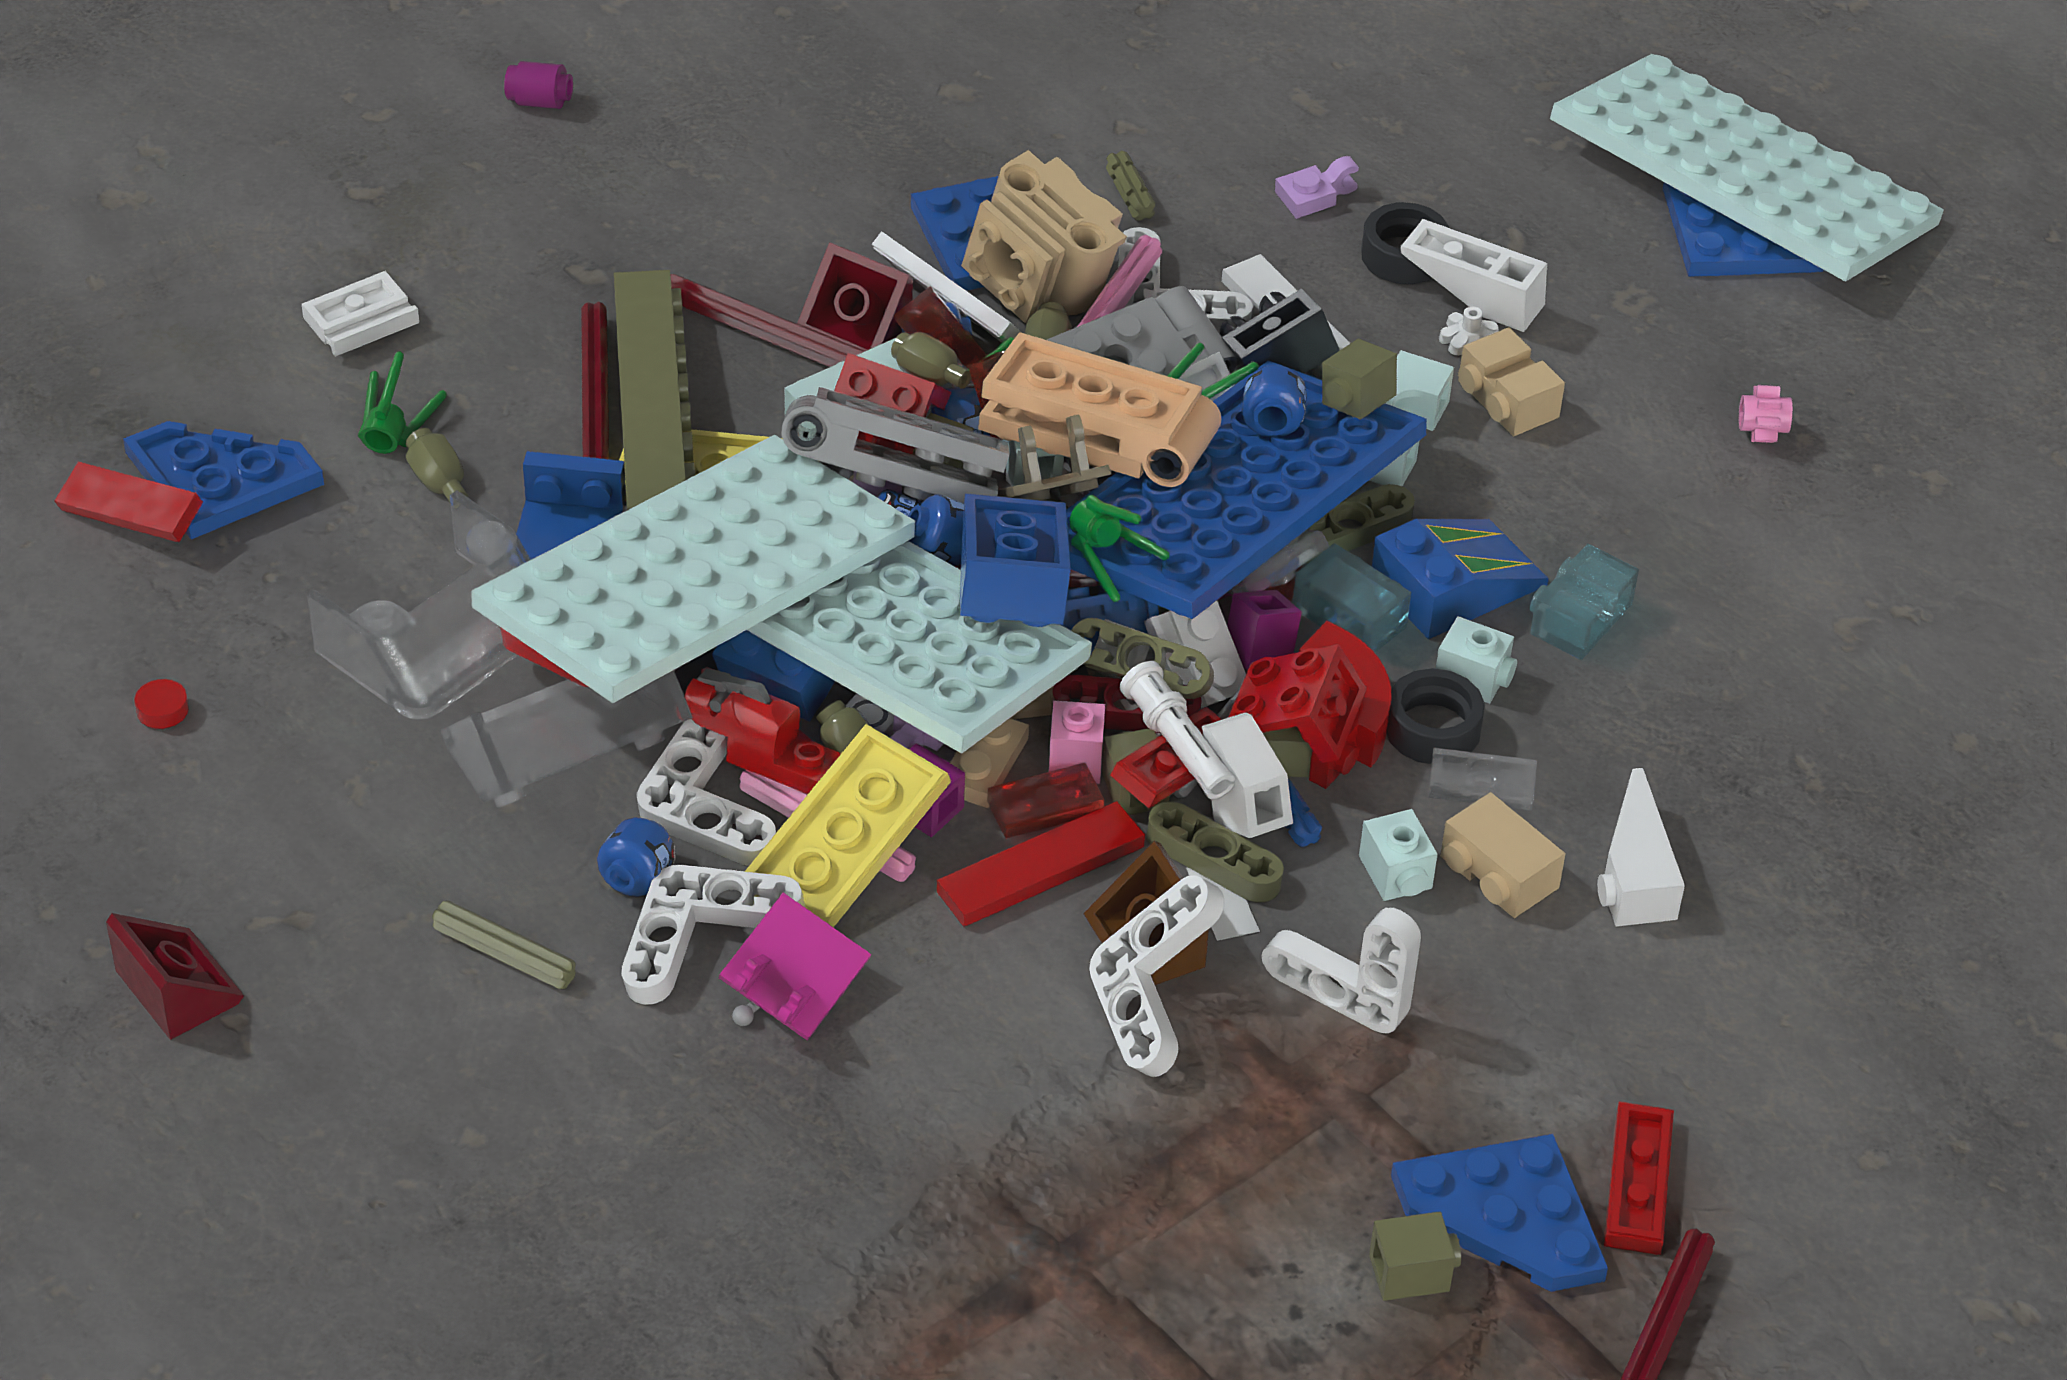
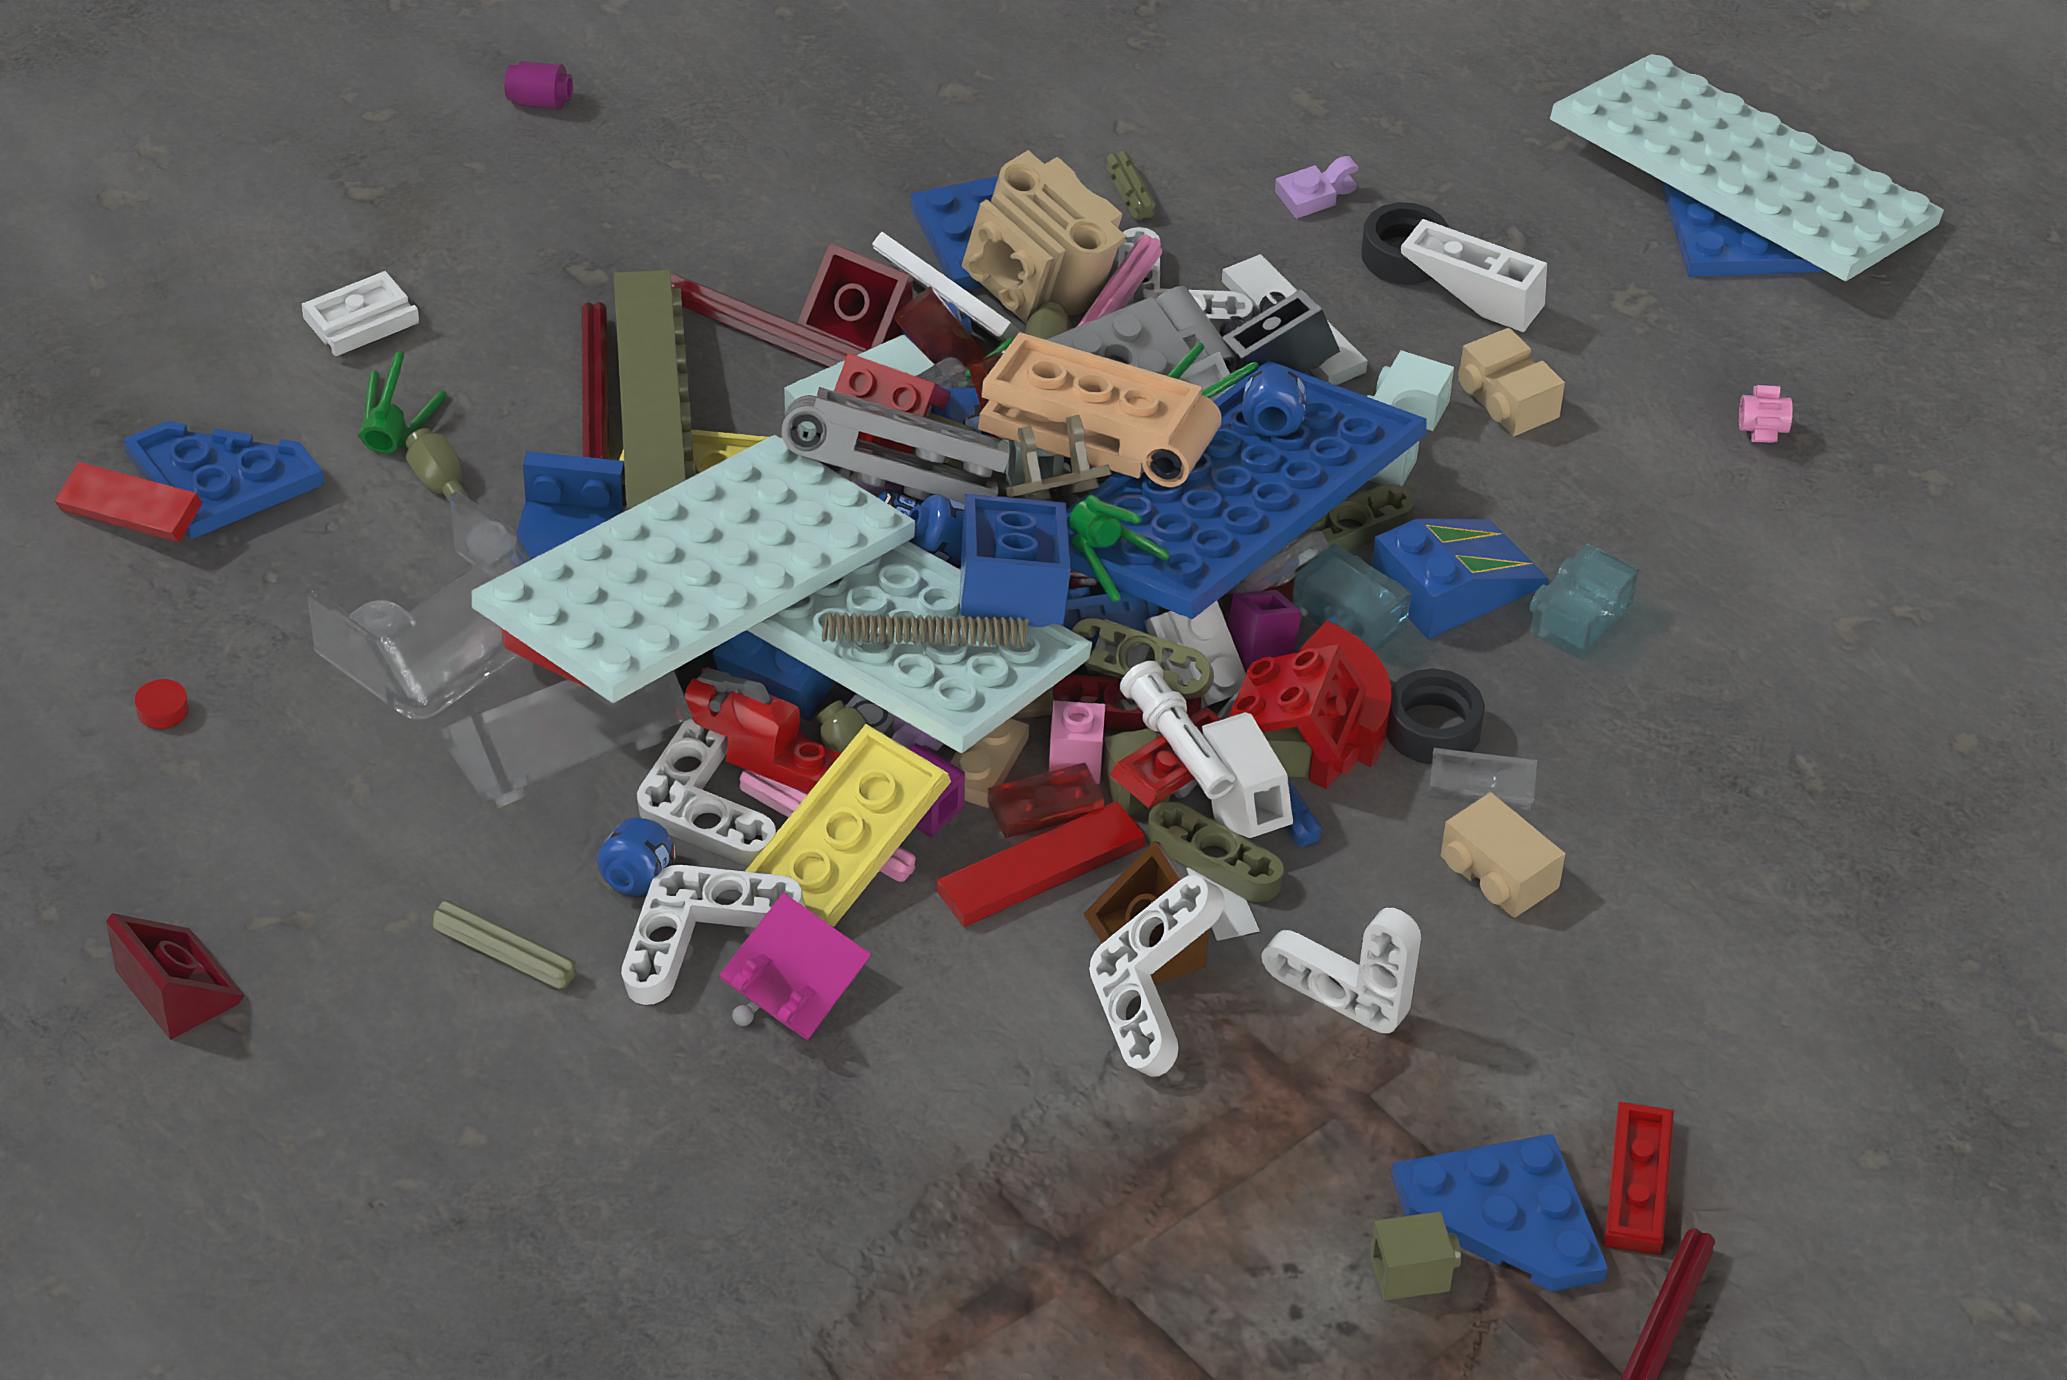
(895, 623): none -> dark tan piece
(929, 359): olive plant -> none
(1359, 378): olive brick -> none
(1398, 855): light aqua brick -> none
(1465, 329): white plant -> none
(1478, 655): light aqua brick -> none
(1641, 870): white slope -> none

